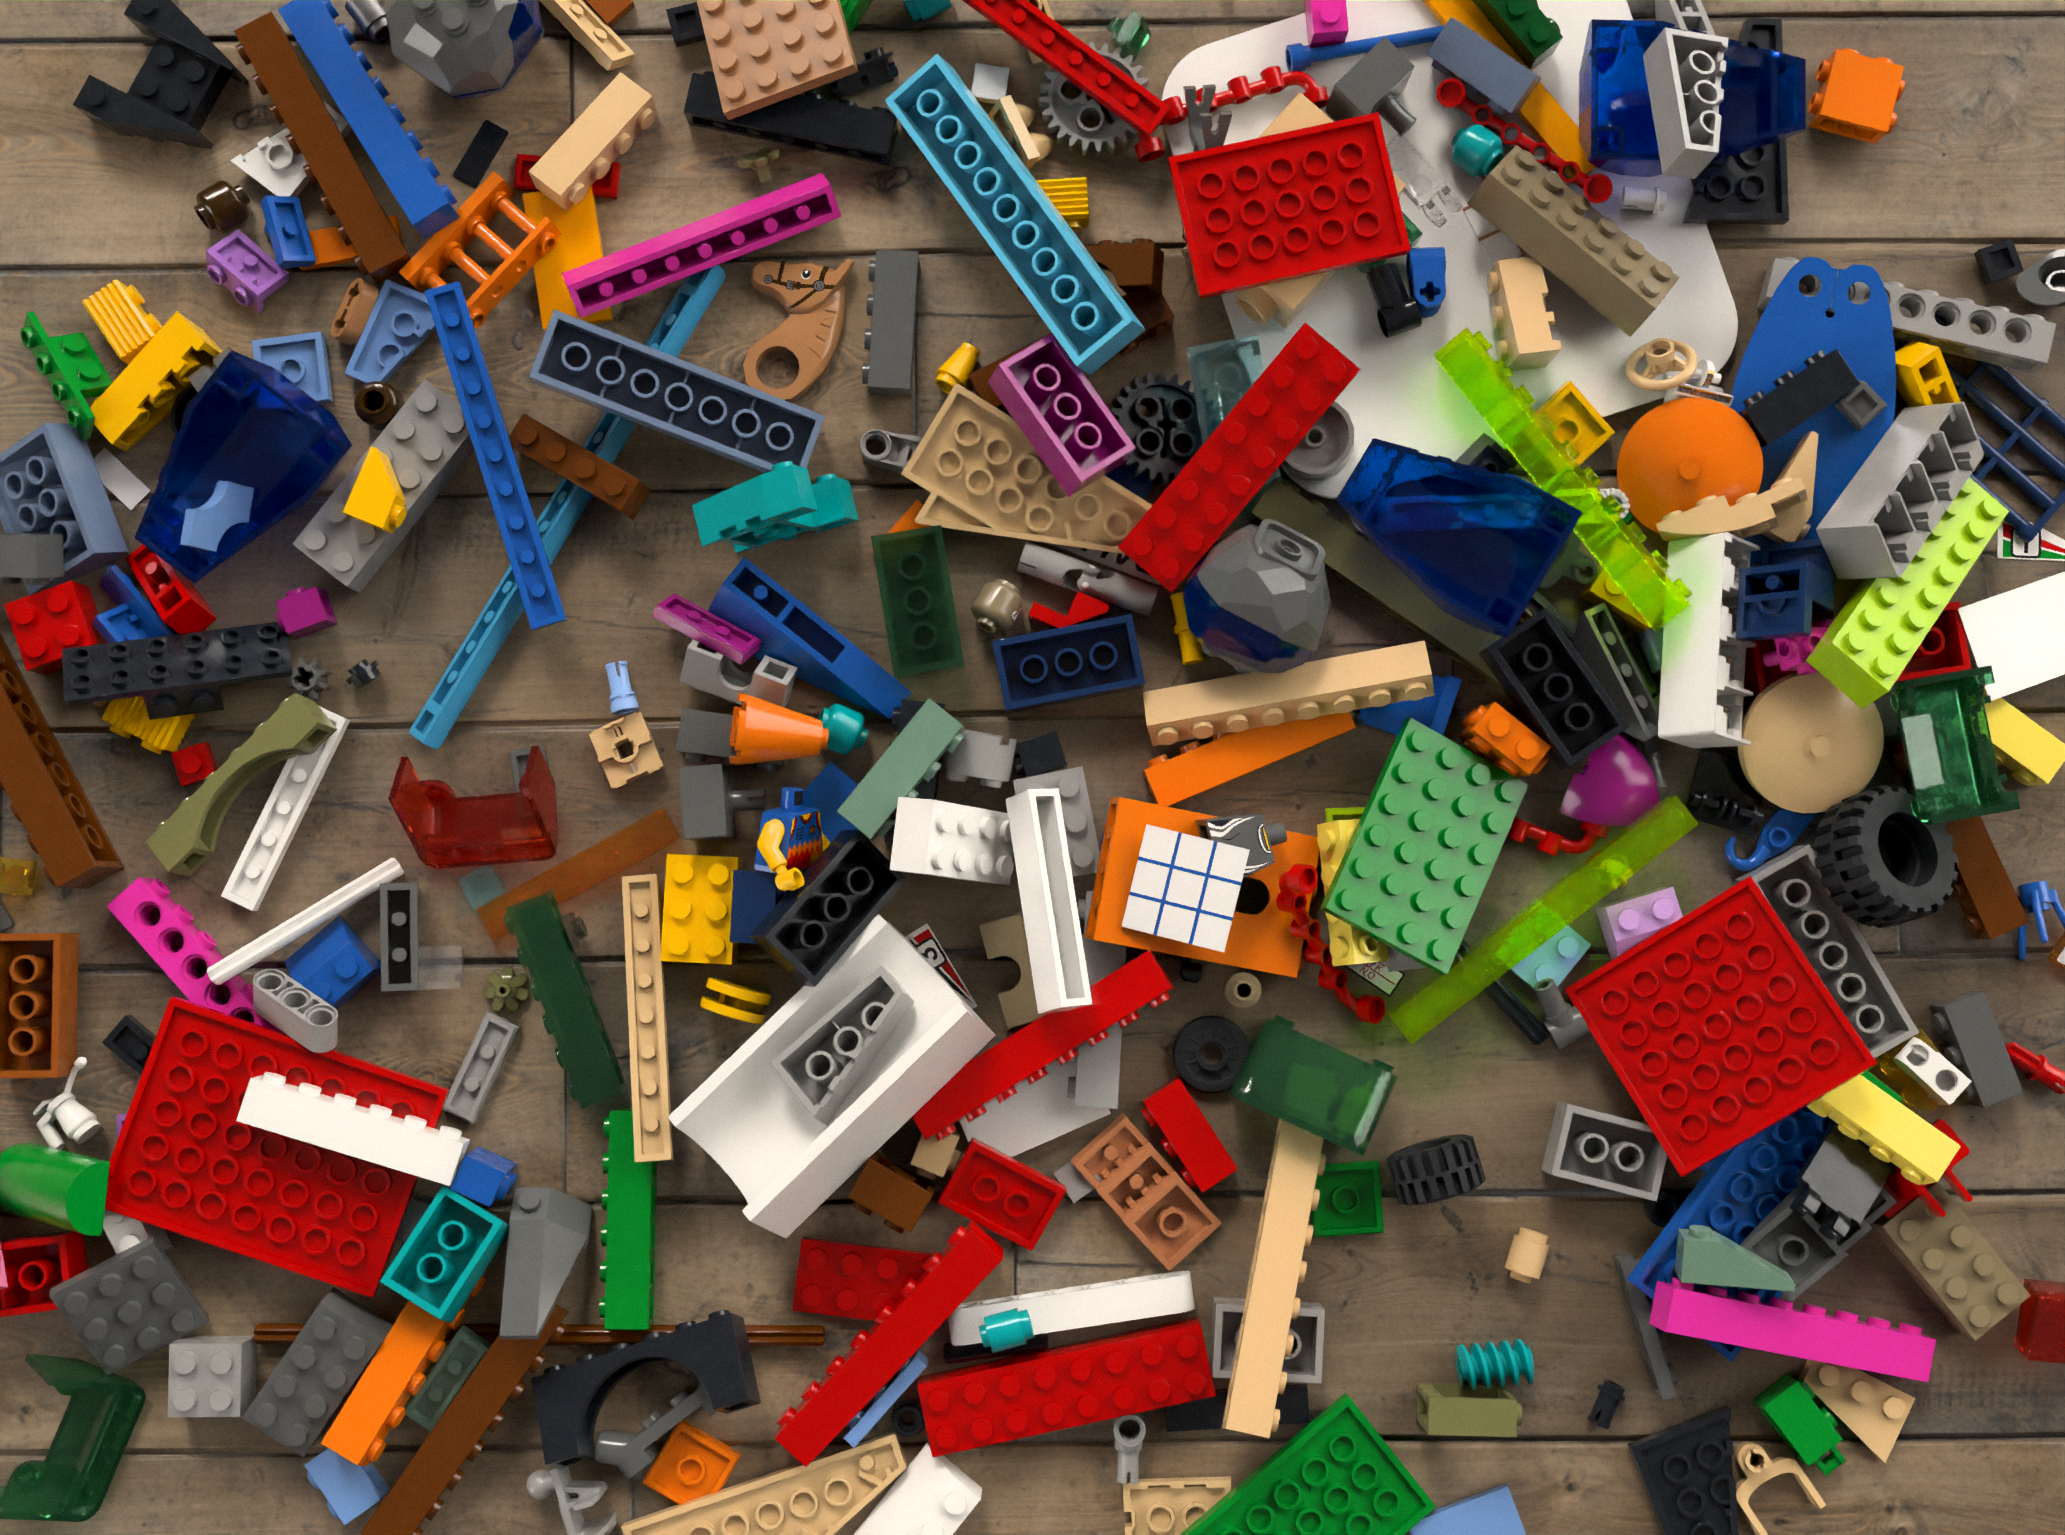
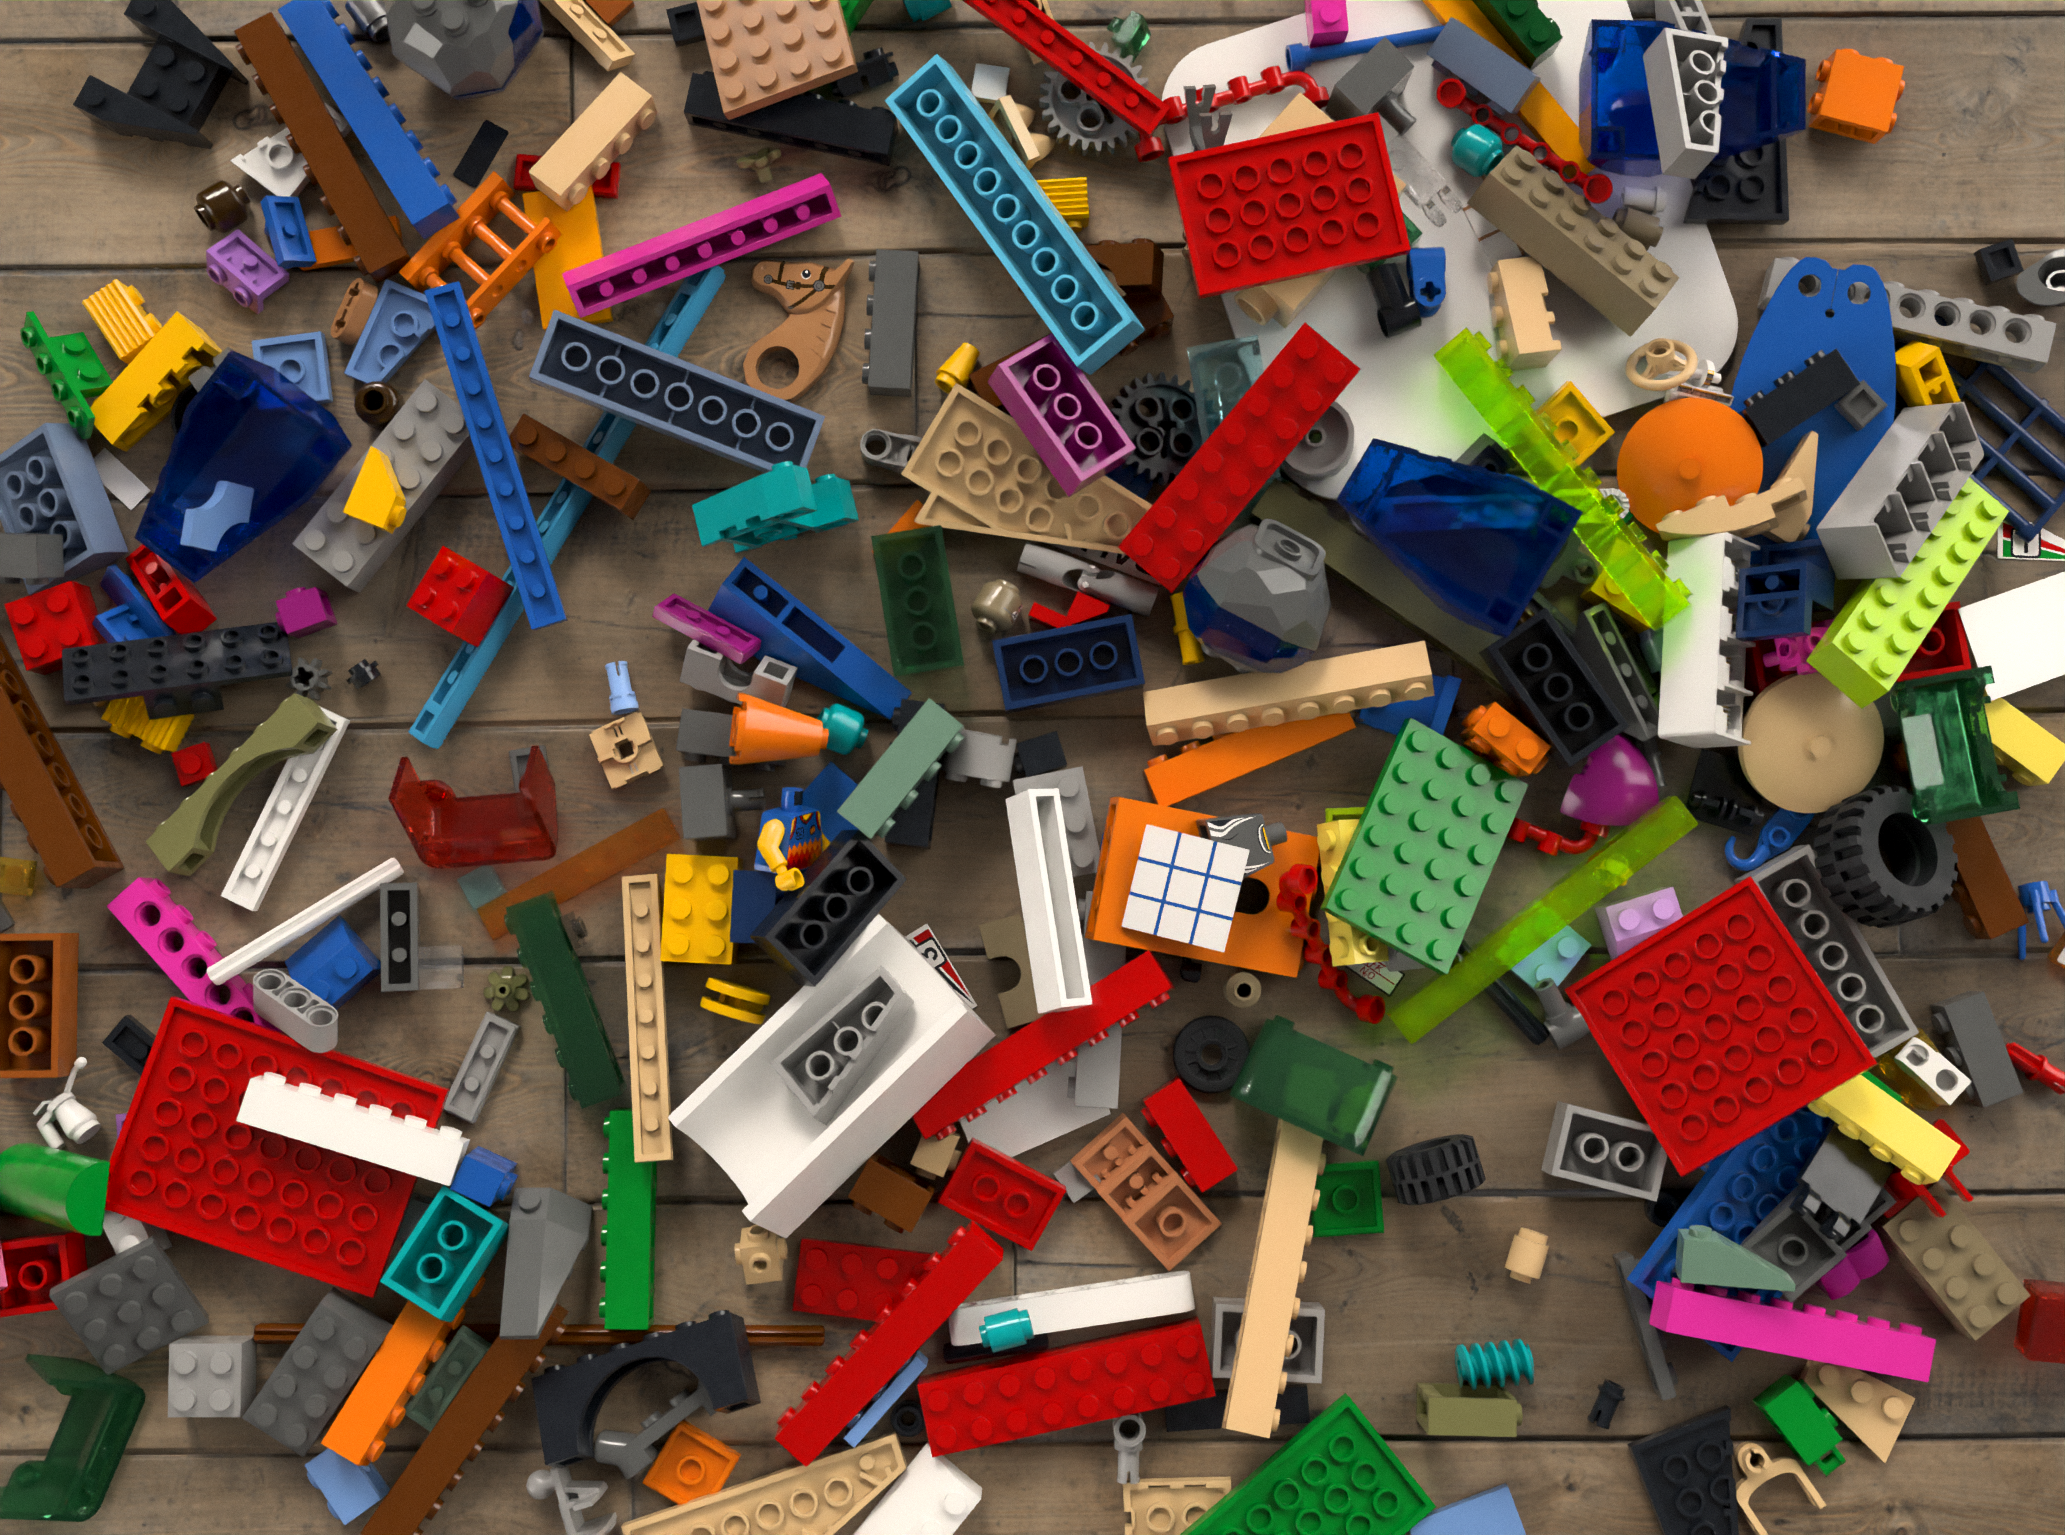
(460, 596): none -> red brick
(761, 1254): none -> tan brick
(952, 841): white brick -> none
(1639, 226): none -> dark tan brick
(1862, 1261): none -> magenta brick

